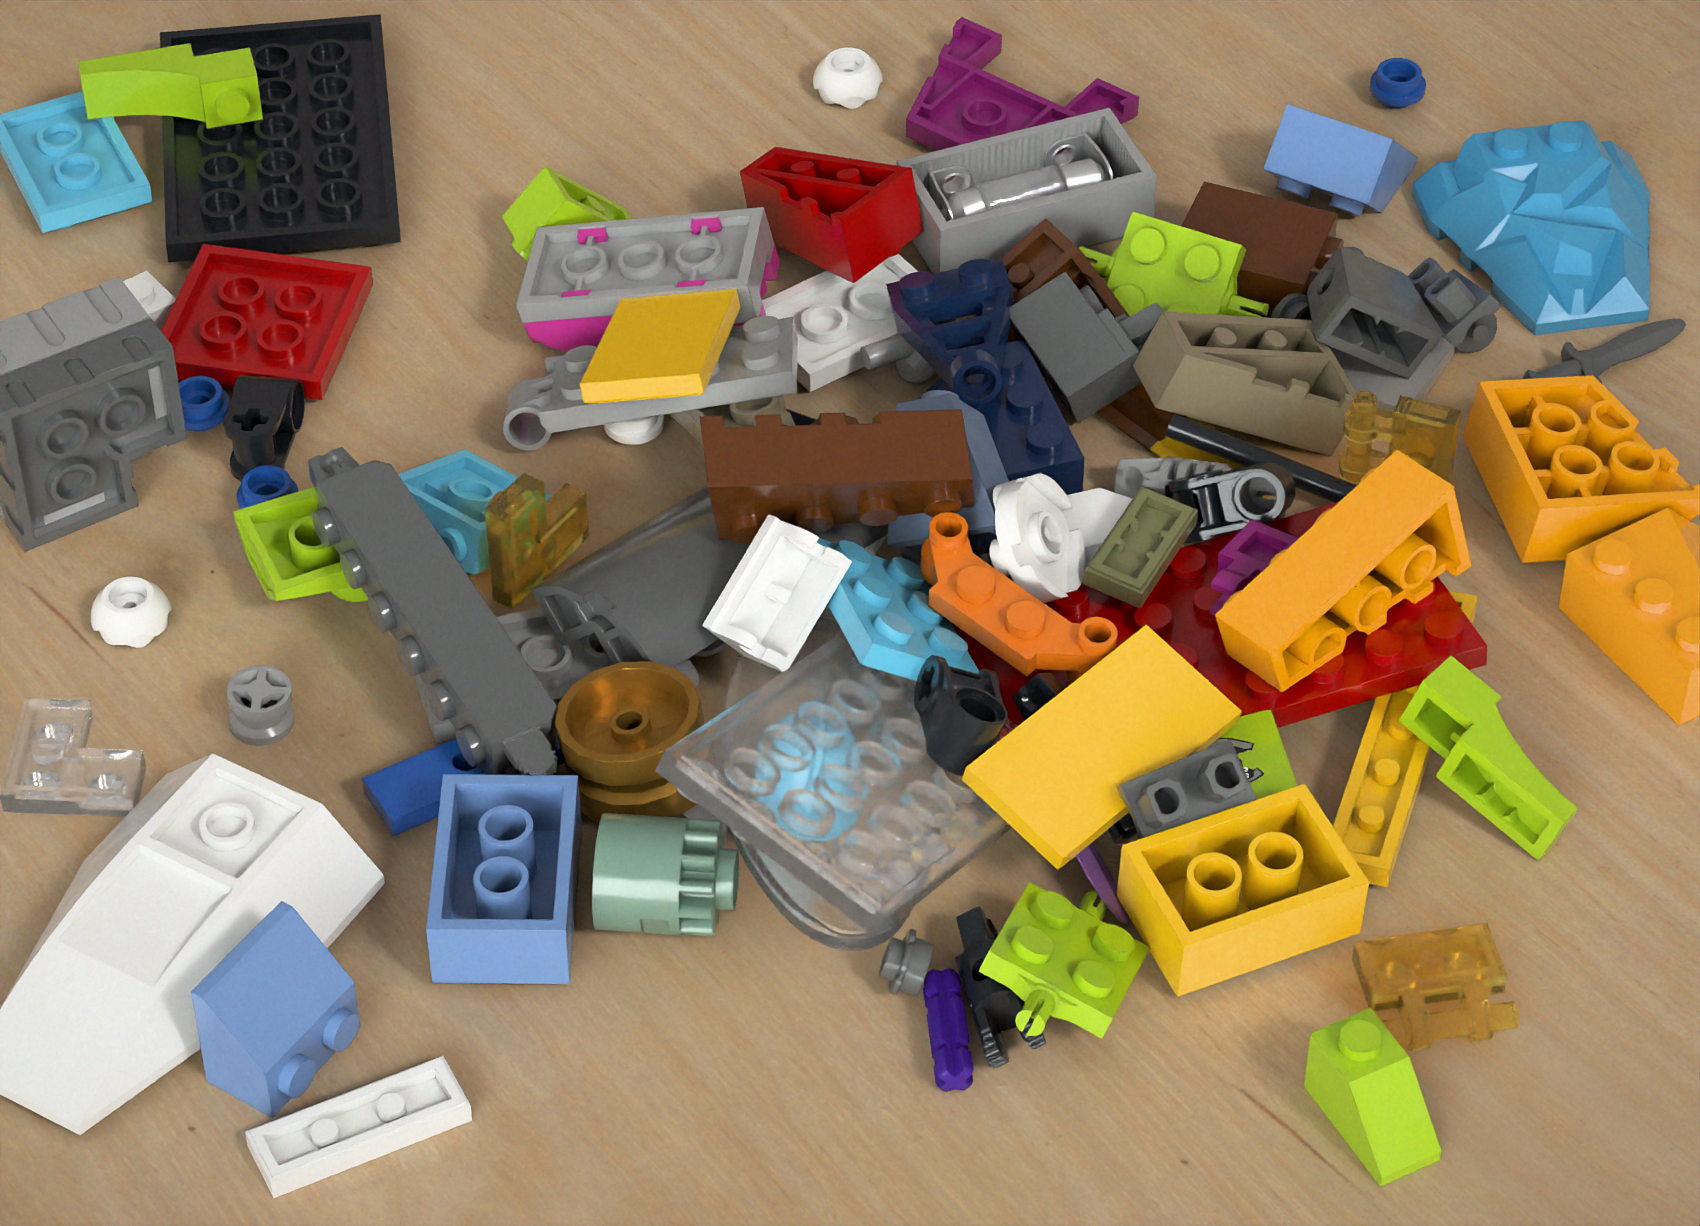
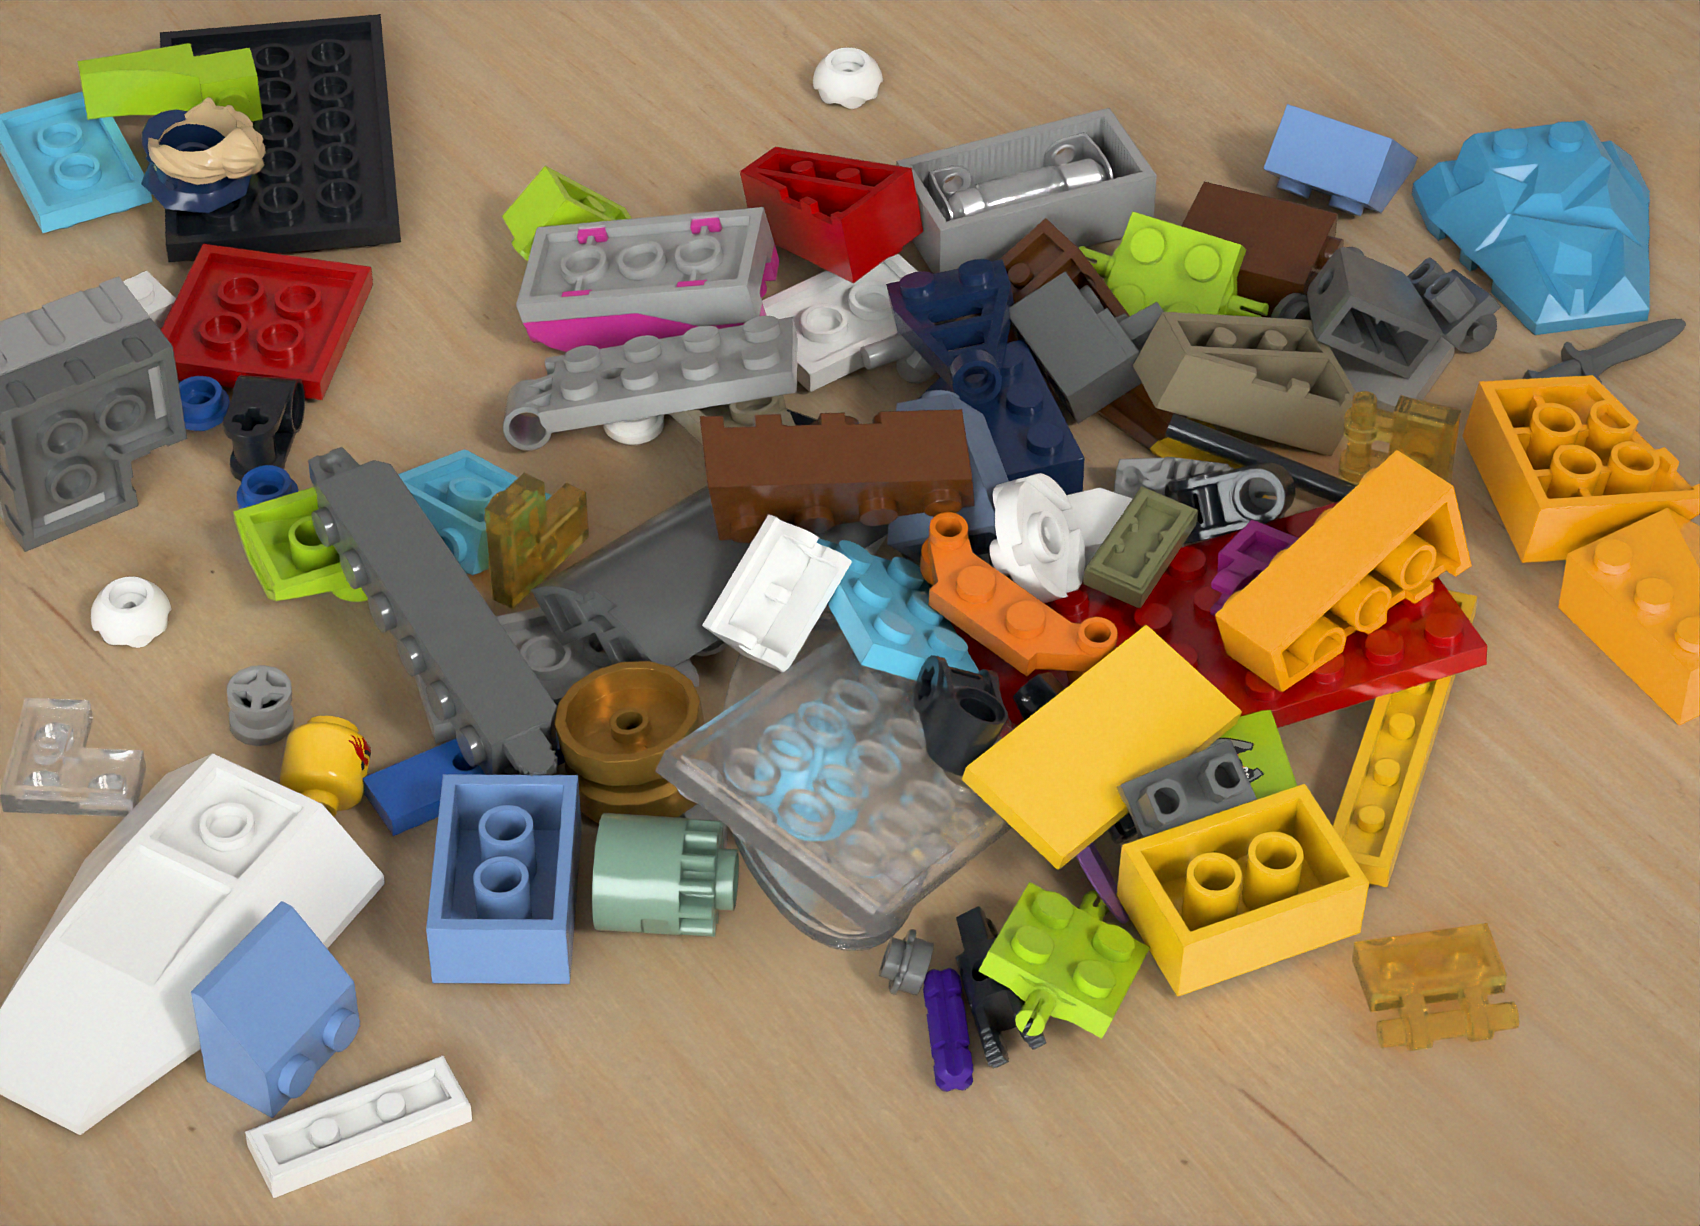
(200, 157): none -> piece
(326, 762): none -> yellow head
(660, 346): yellow tile -> none
(972, 105): magenta wing -> none
(1371, 1096): lime slope -> none
(1398, 83): blue plate -> none
(1483, 761): lime slope -> none

